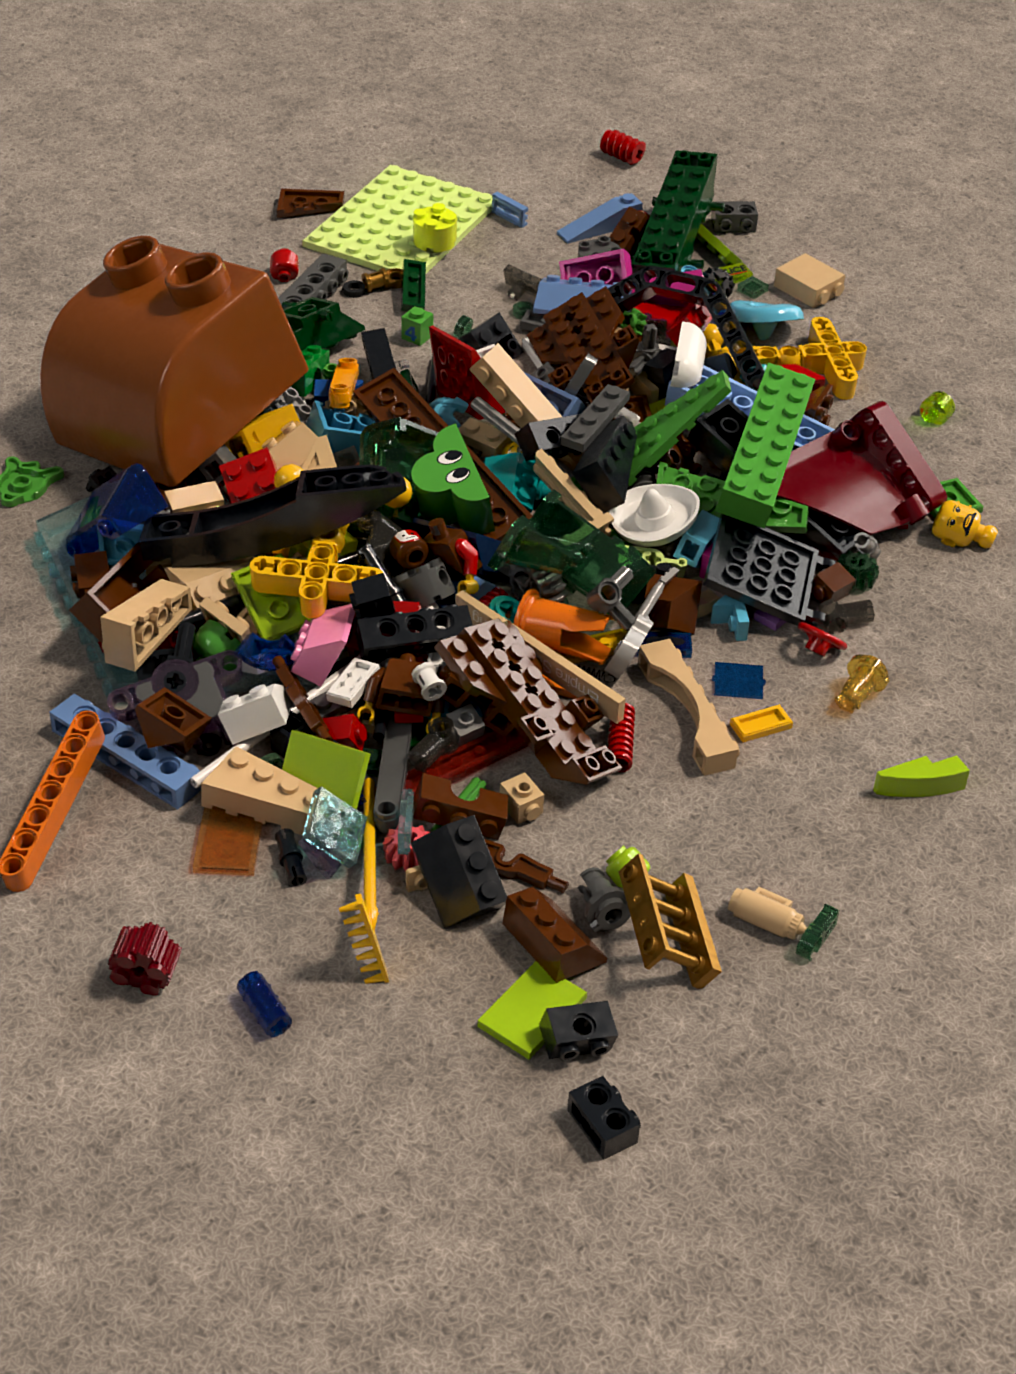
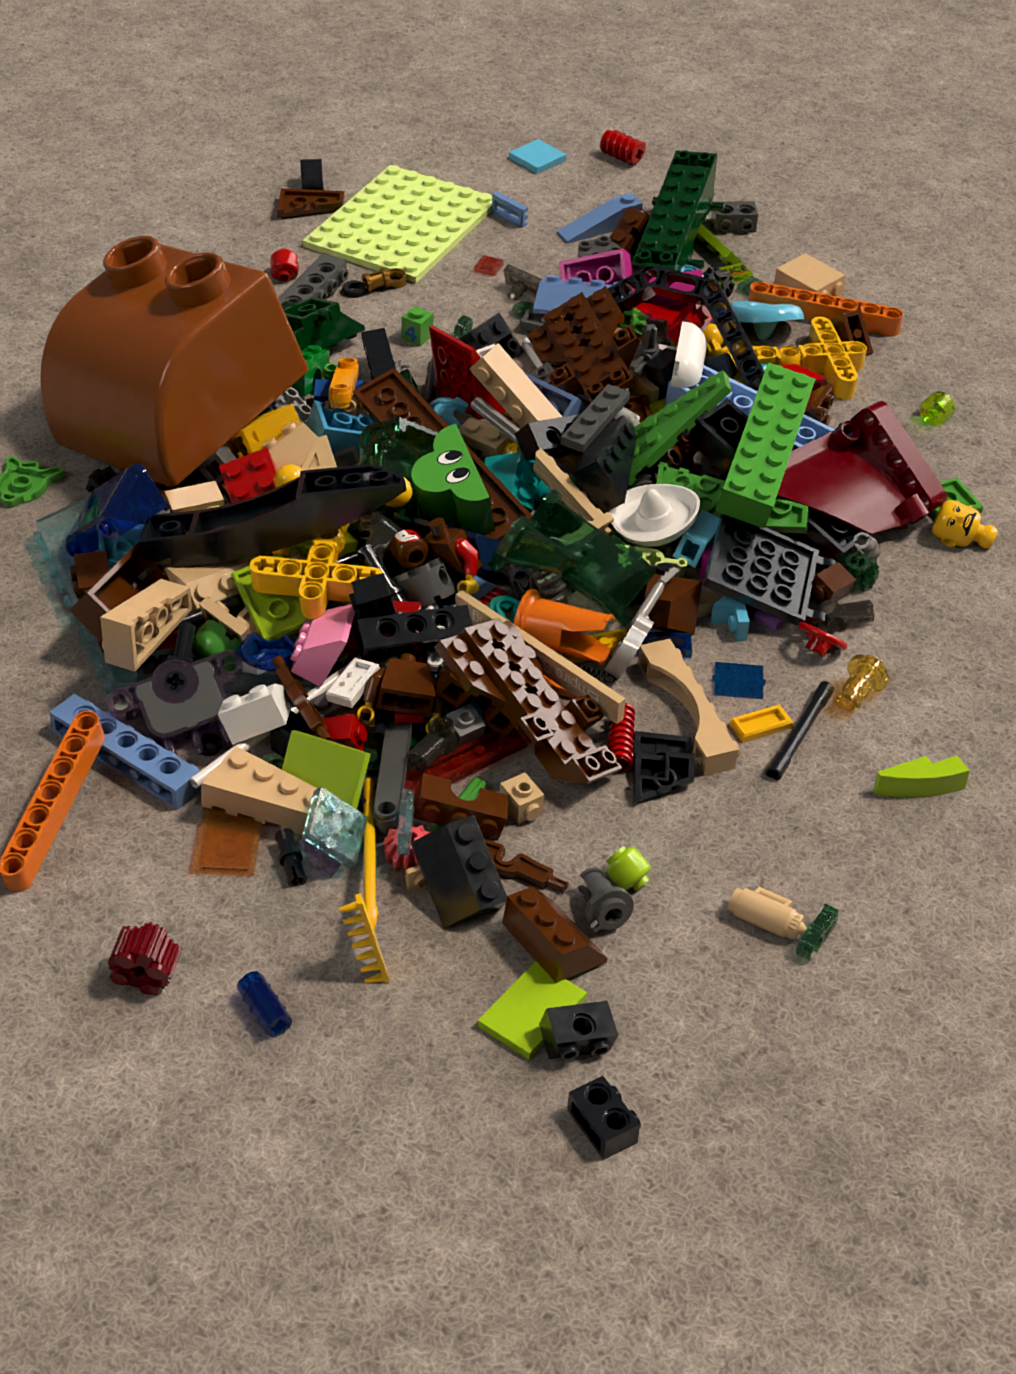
(170, 720): reddish brown slope -> none
(311, 174): none -> black beam
(413, 284): dark green plate -> none
(428, 681): white bush -> none
(434, 228): neon yellow brick -> none
(489, 265): none -> clear red tile
(537, 156): none -> medium azure tile
(581, 374): dark grey beam -> none
(612, 589): dark grey axle -> none
(660, 764): none -> black slope
(687, 915): pearl gold fence -> none
(783, 758): none -> black piece
(852, 327): none -> reddish brown slope
(877, 317): none -> orange beam

